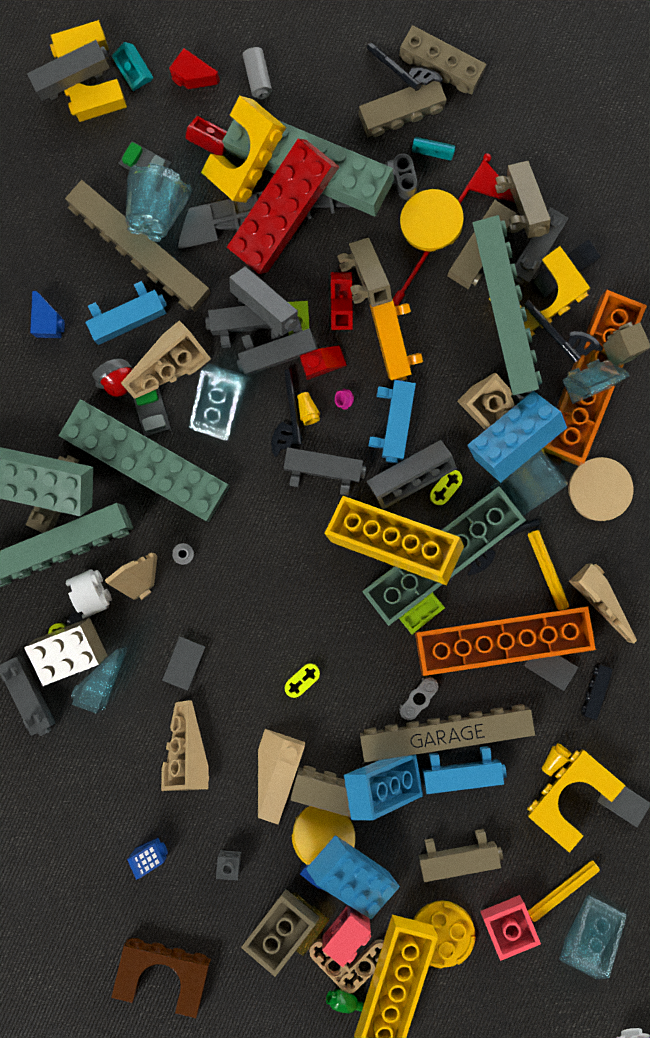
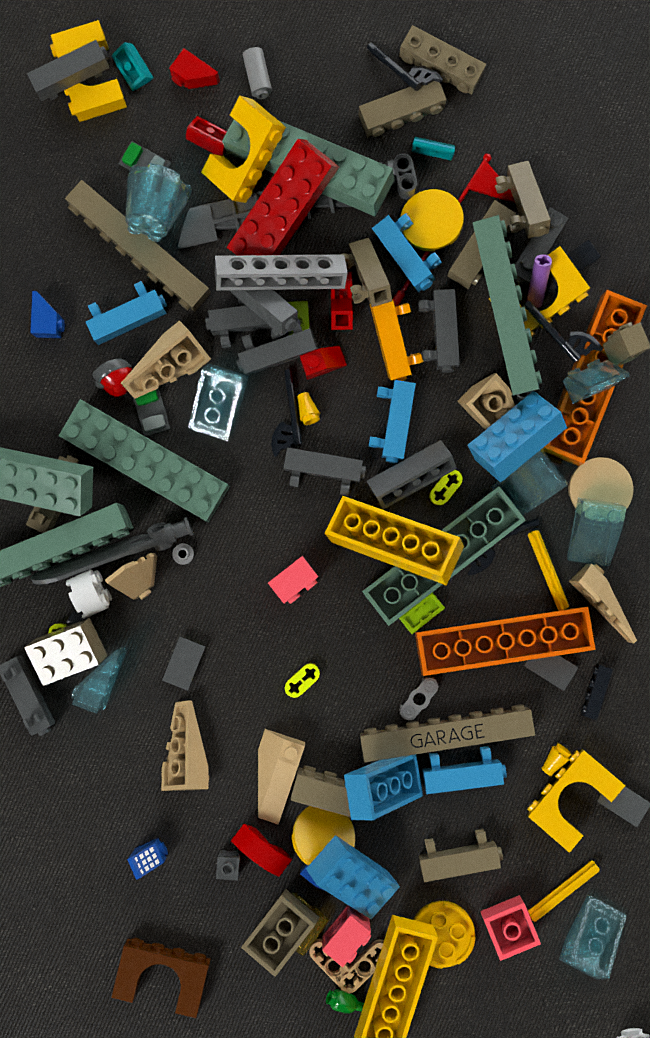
(159, 536): none -> dark grey piece
(260, 851): none -> red brick
(280, 272): none -> light grey brick
(293, 580): none -> coral brick
(344, 399): dark pink plate -> none
(404, 254): none -> dark azure brick
(445, 330): none -> dark grey brick
(539, 280): none -> medium lavender piece
(595, 531): none -> clear light blue slope

